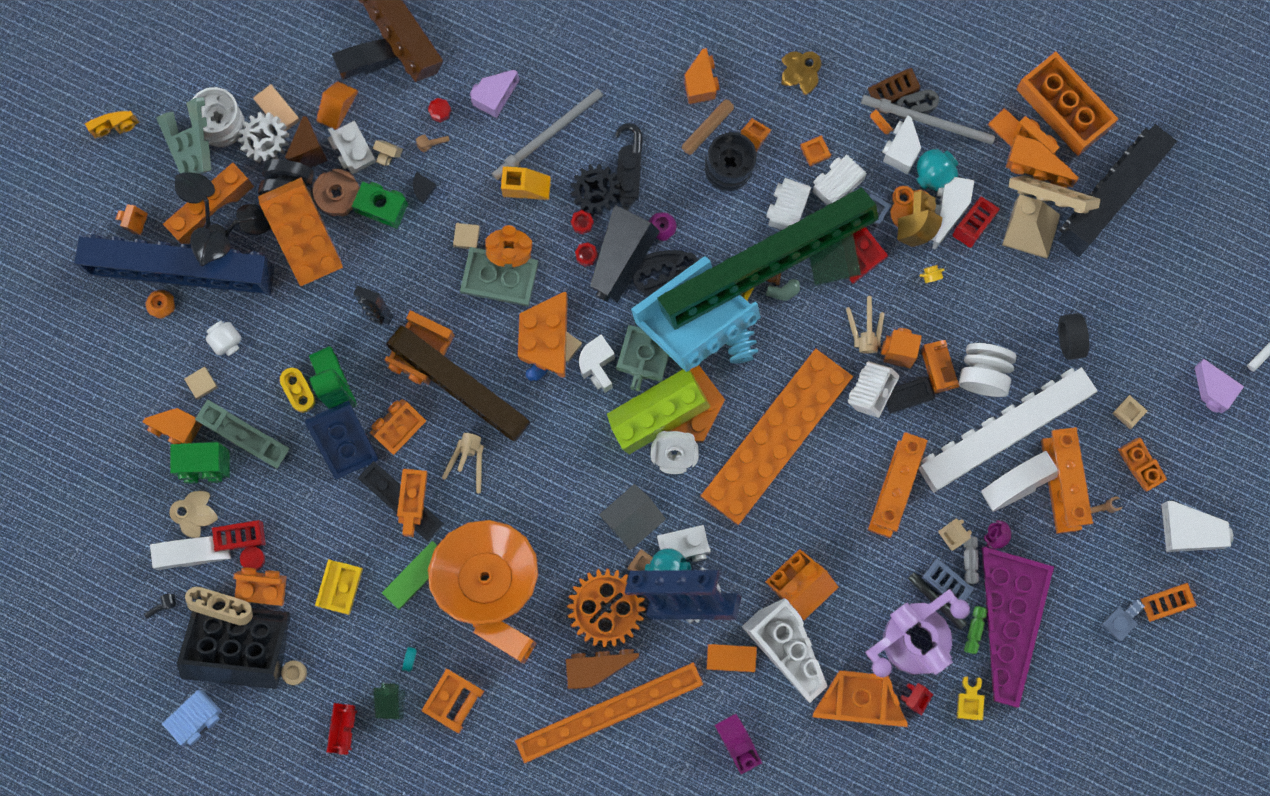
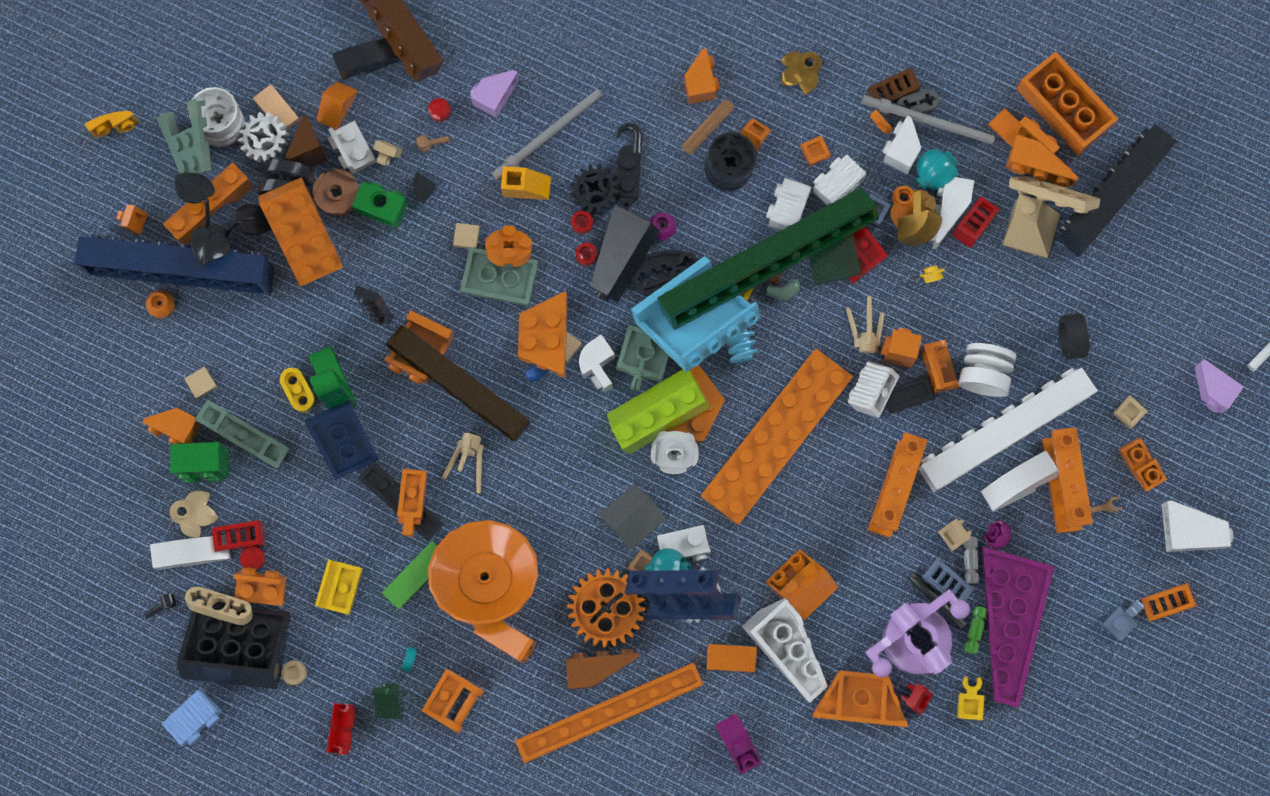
(223, 338): white head -> none
(397, 426): orange bracket -> none

